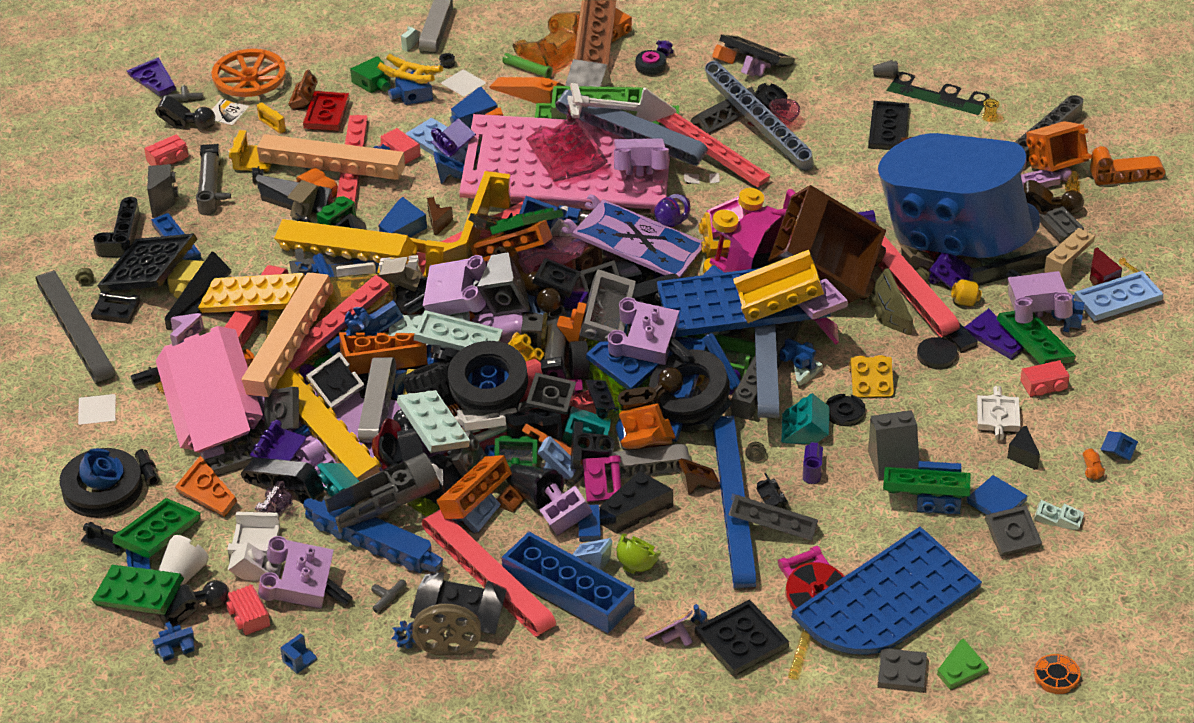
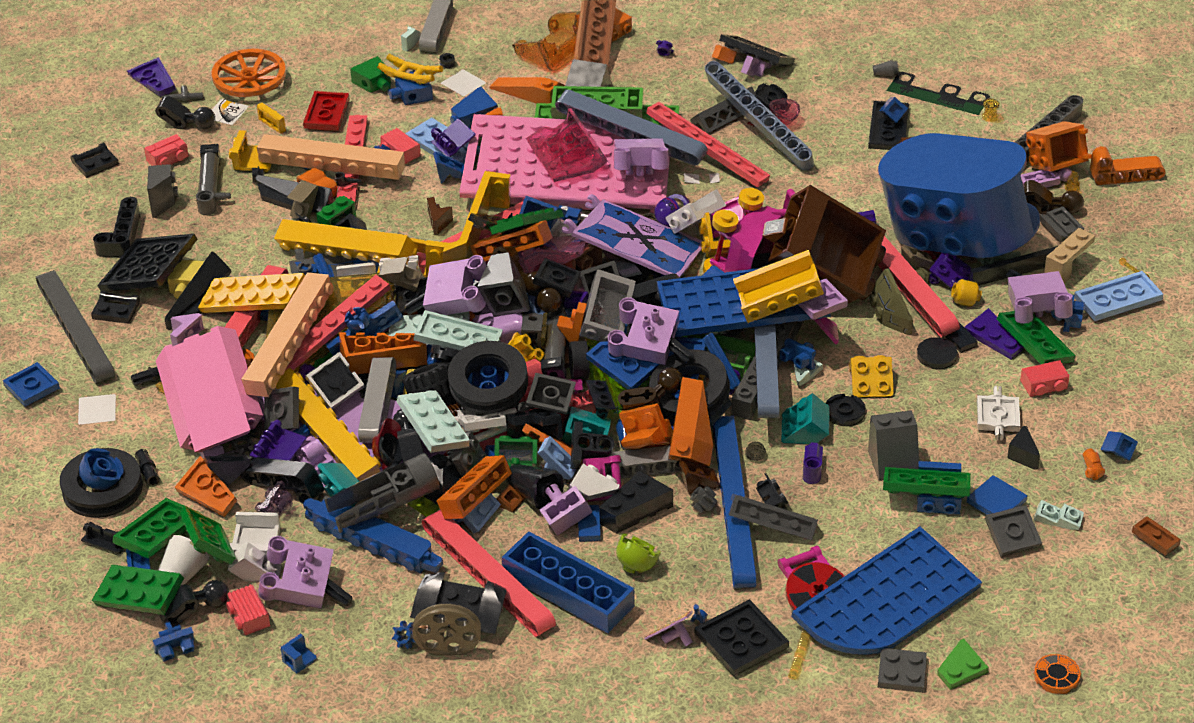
(31, 384): none -> blue plate
(84, 276): olive plate -> none
(97, 163): none -> black plate
(167, 226): blue plate -> none
(207, 535): none -> green plate
(227, 467): none -> black slope
(303, 91): dark orange bracket -> none
(341, 180): none -> black hand
(387, 595): dark grey piece -> none
(404, 219): blue slope -> none
(545, 71): bright green pin -> none
(593, 484): none -> white slope
(595, 552): light blue slope -> none
(649, 108): white piece -> none
(650, 62): black wheel -> none
(691, 428): none -> orange wedge
(694, 212): none -> white panel
(703, 499): none -> dark grey gear
(775, 229): none -> slope
(893, 109): none -> blue panel
(1103, 268): dark red slope -> none
(1156, 535): none -> dark orange plate

